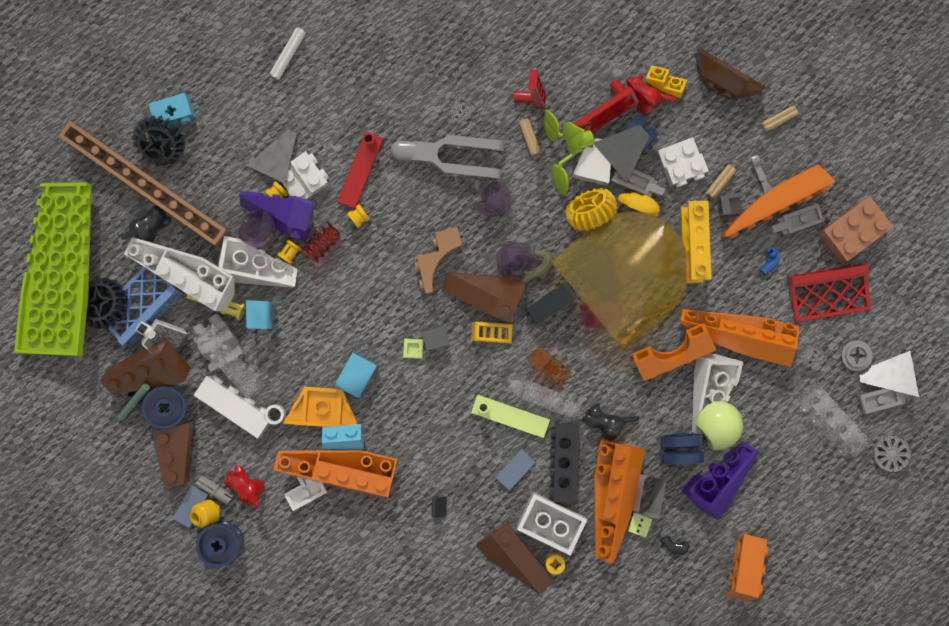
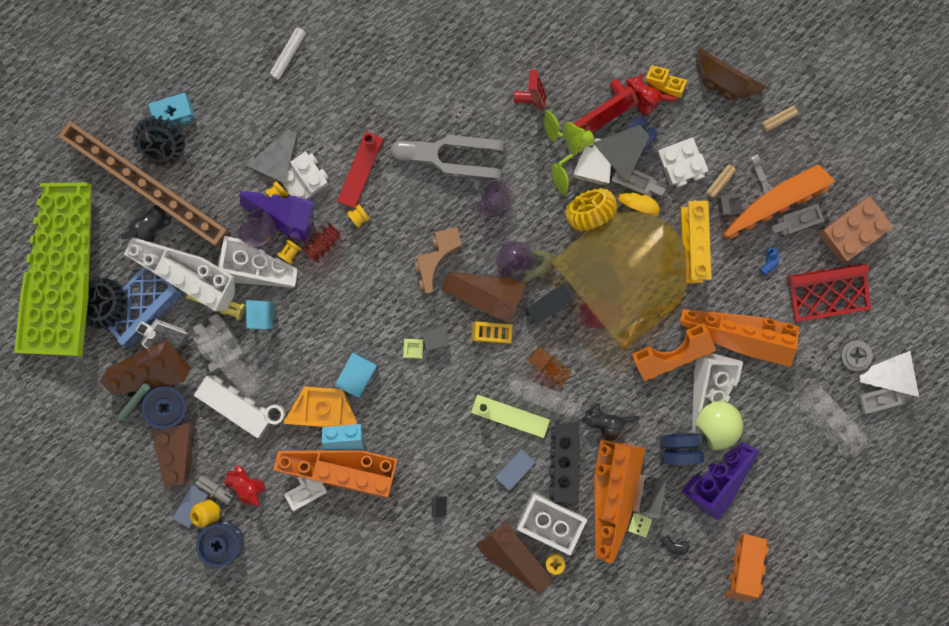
(529, 137): tan axle -> none
(891, 453): light grey wheel -> none

